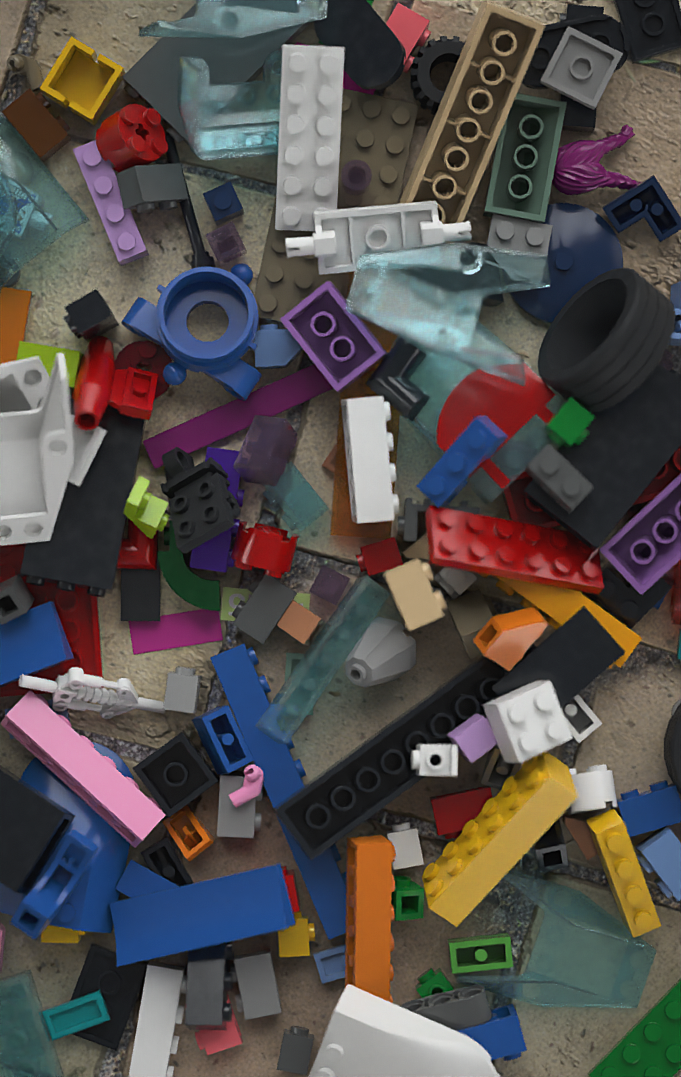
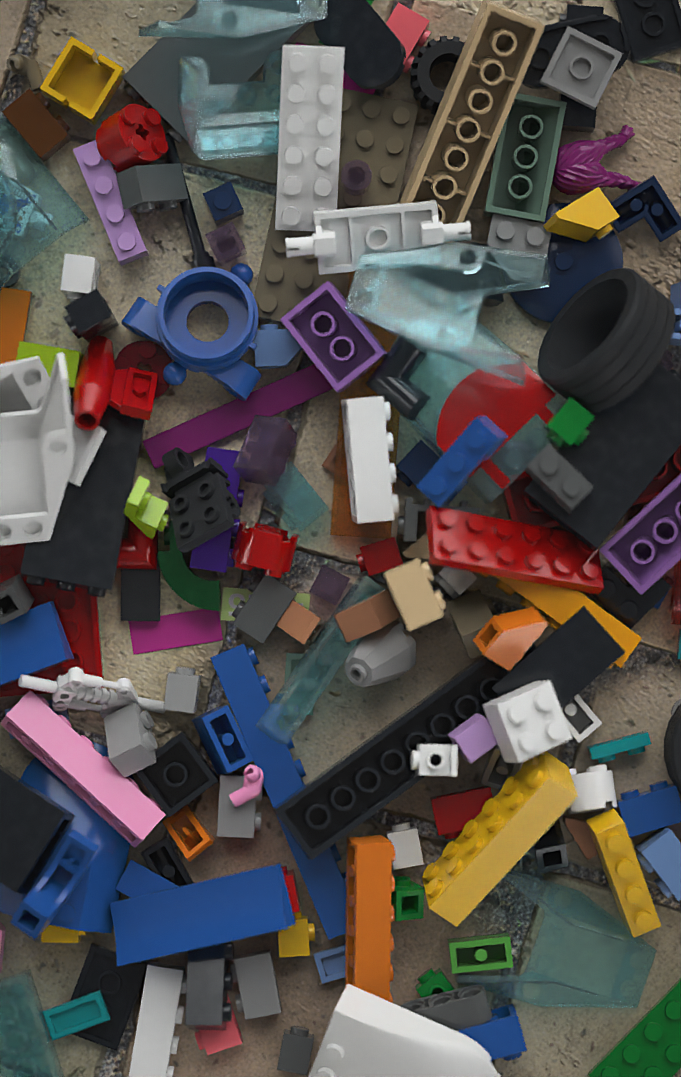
(79, 276): none -> white brick
(130, 739): none -> light grey brick
(367, 616): none -> nougat slope
(416, 464): none -> dark blue brick
(584, 218): none -> yellow slope
(632, 744): none -> teal plate

